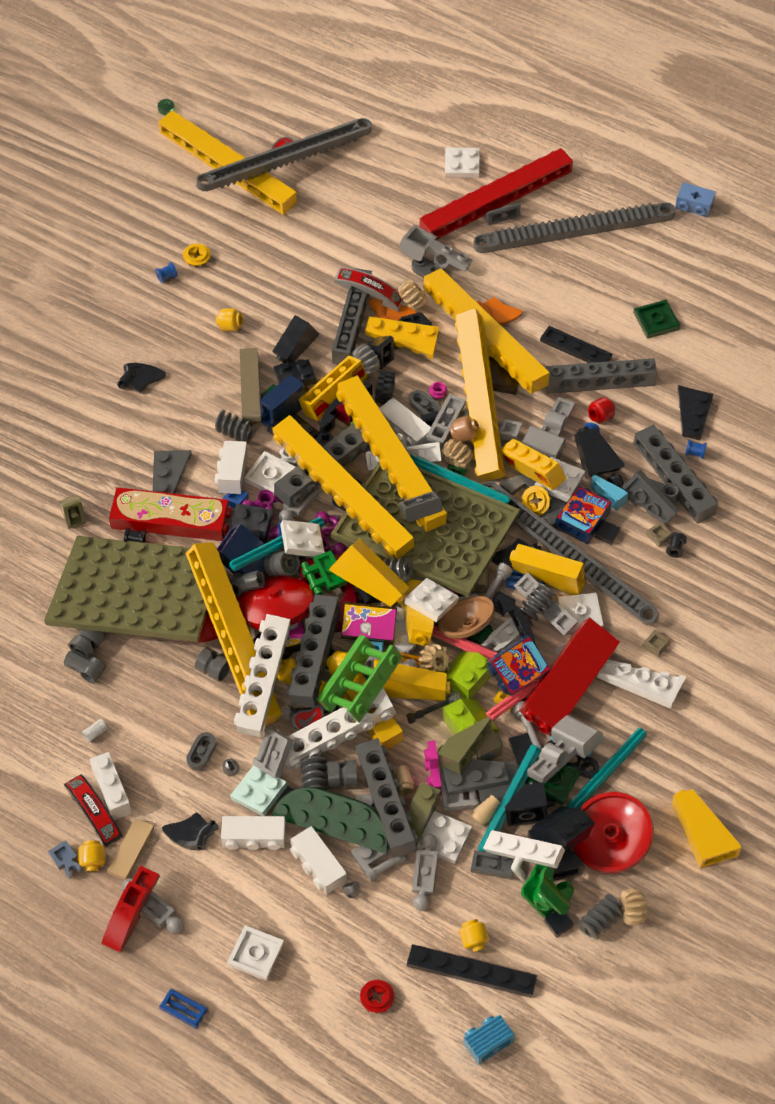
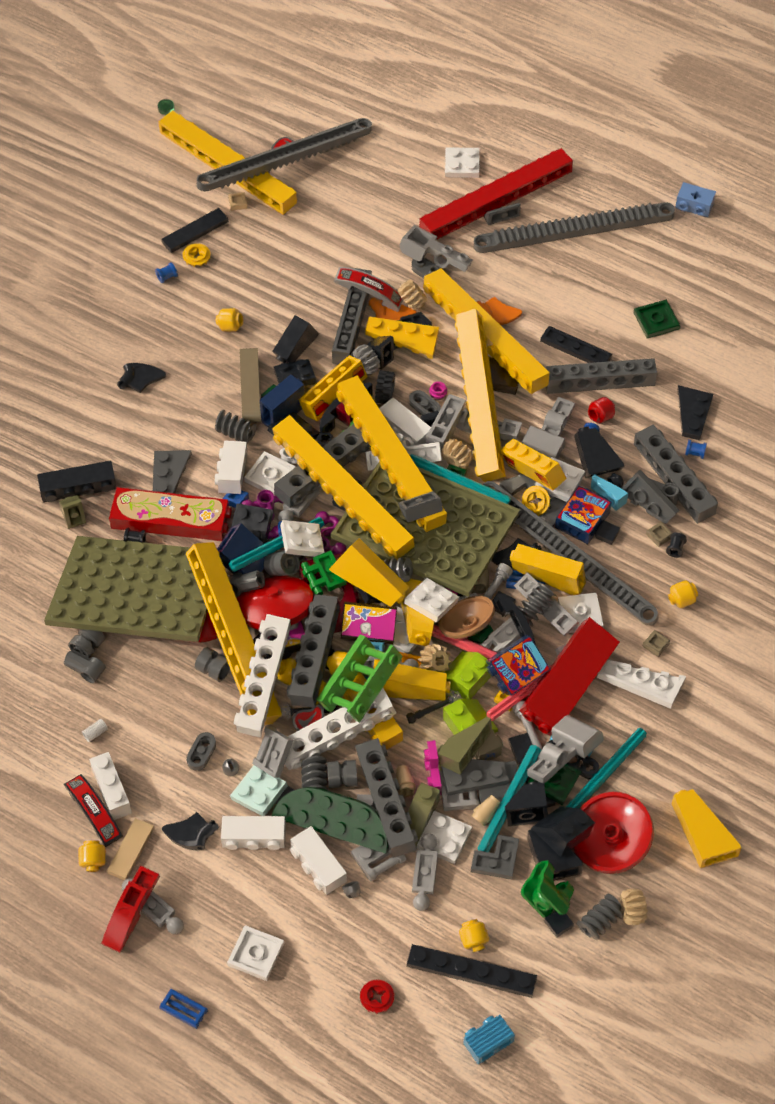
(64, 857): sand blue plate -> none
(76, 481): none -> black brick
(194, 230): none -> black tile
(237, 201): none -> tan tile
(464, 428): medium nougat head -> none
(522, 850): white plate -> none
(683, 594): none -> yellow head

